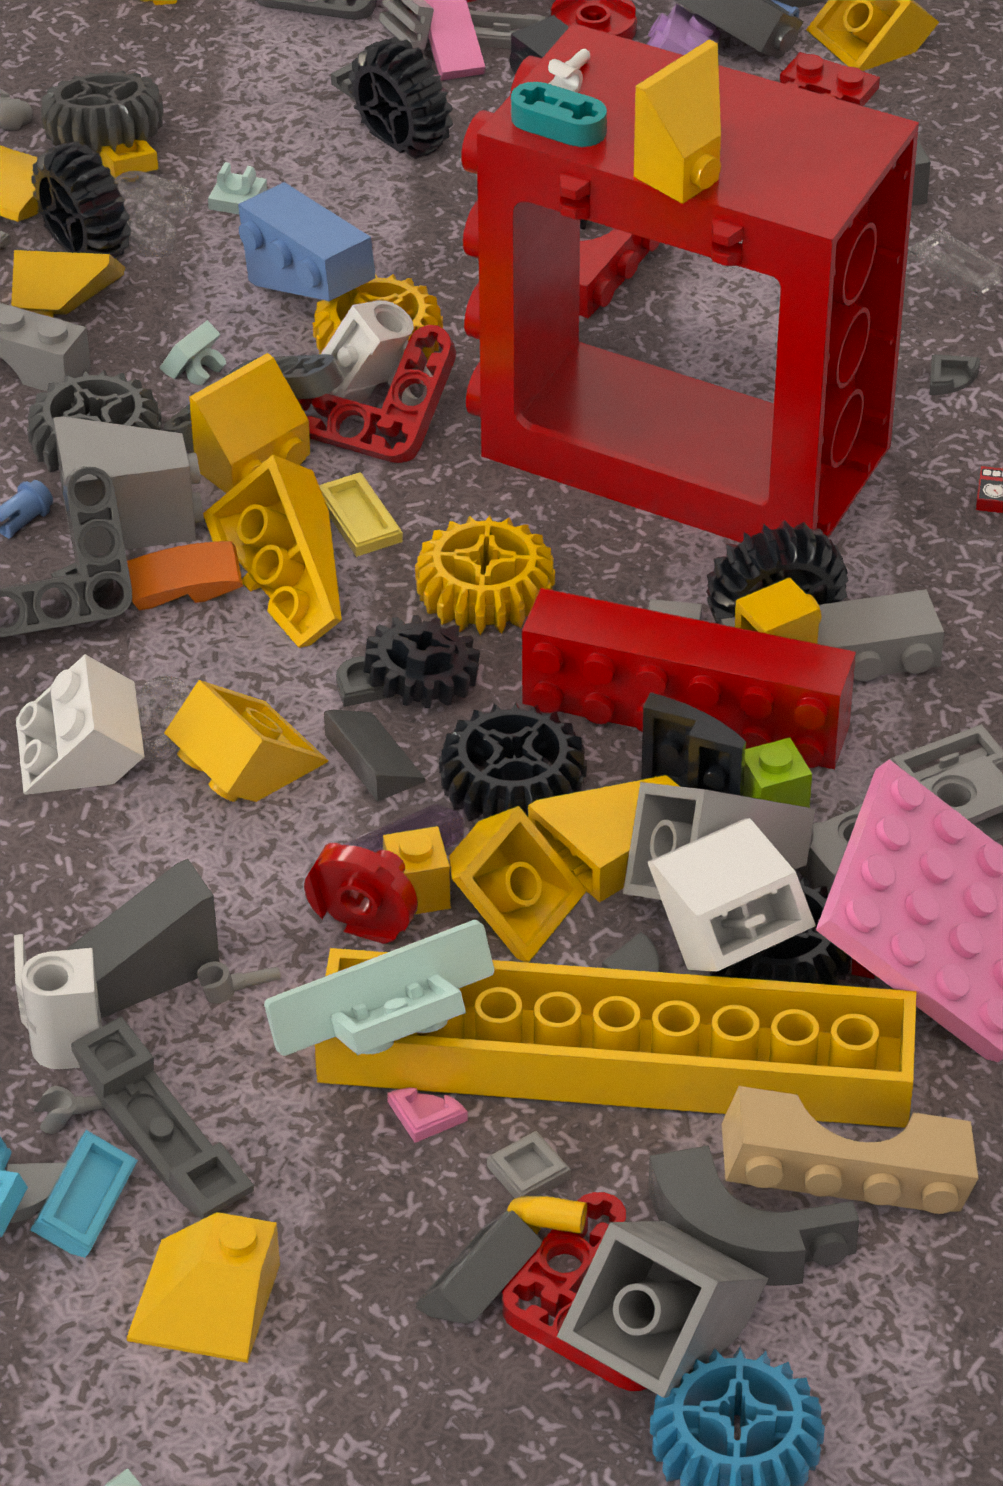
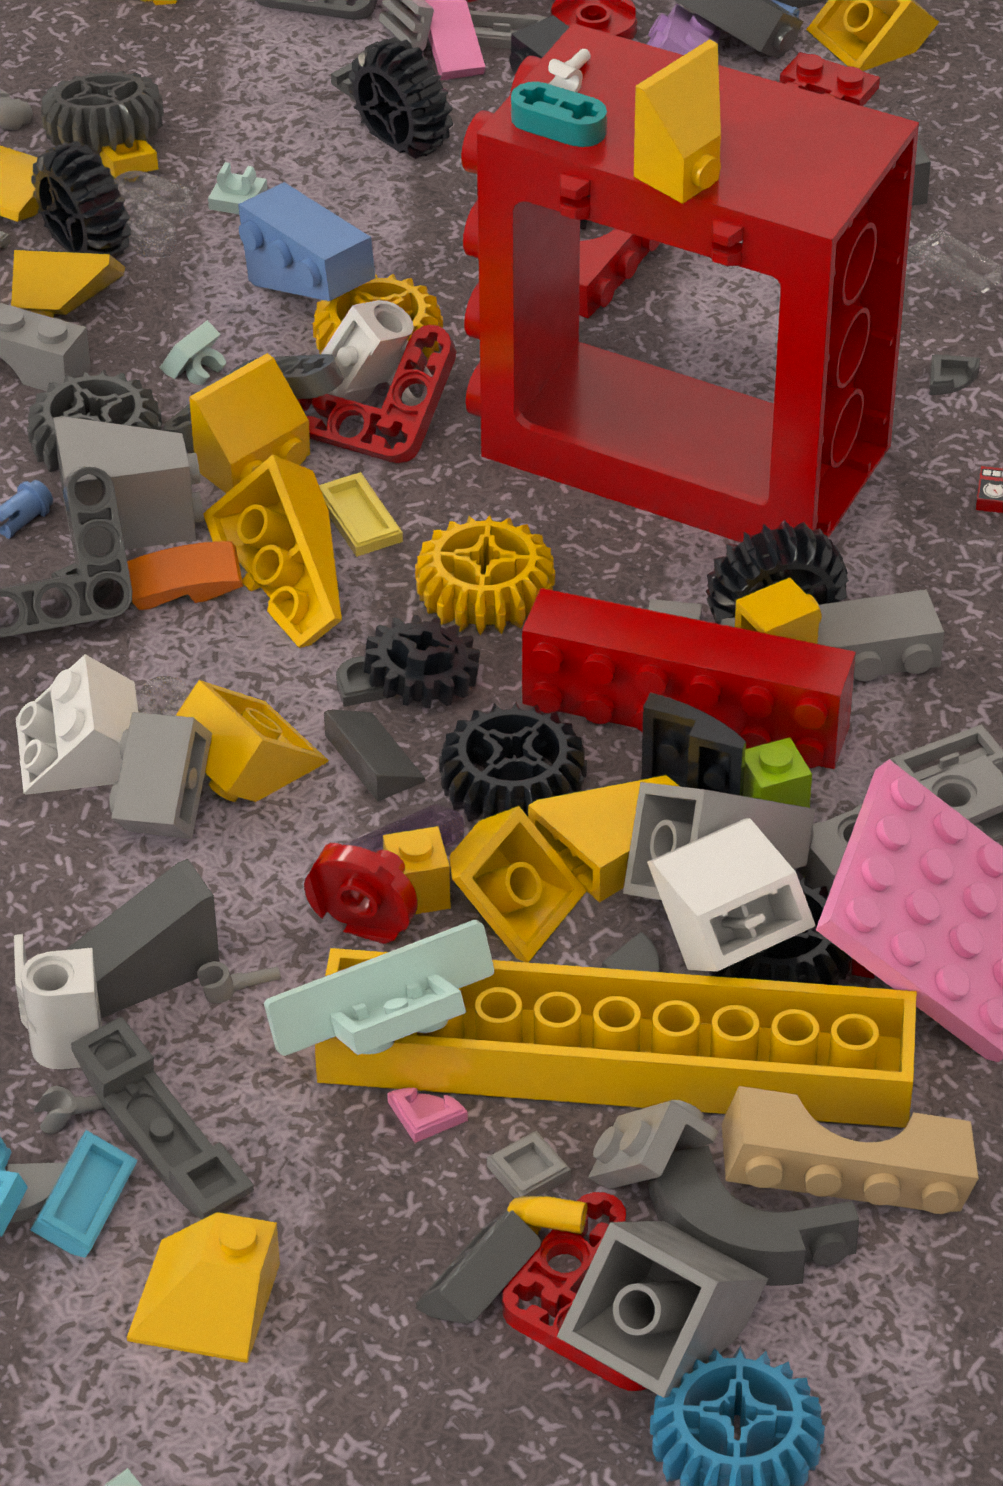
(160, 775): none -> light grey brick
(644, 1140): none -> light grey bracket

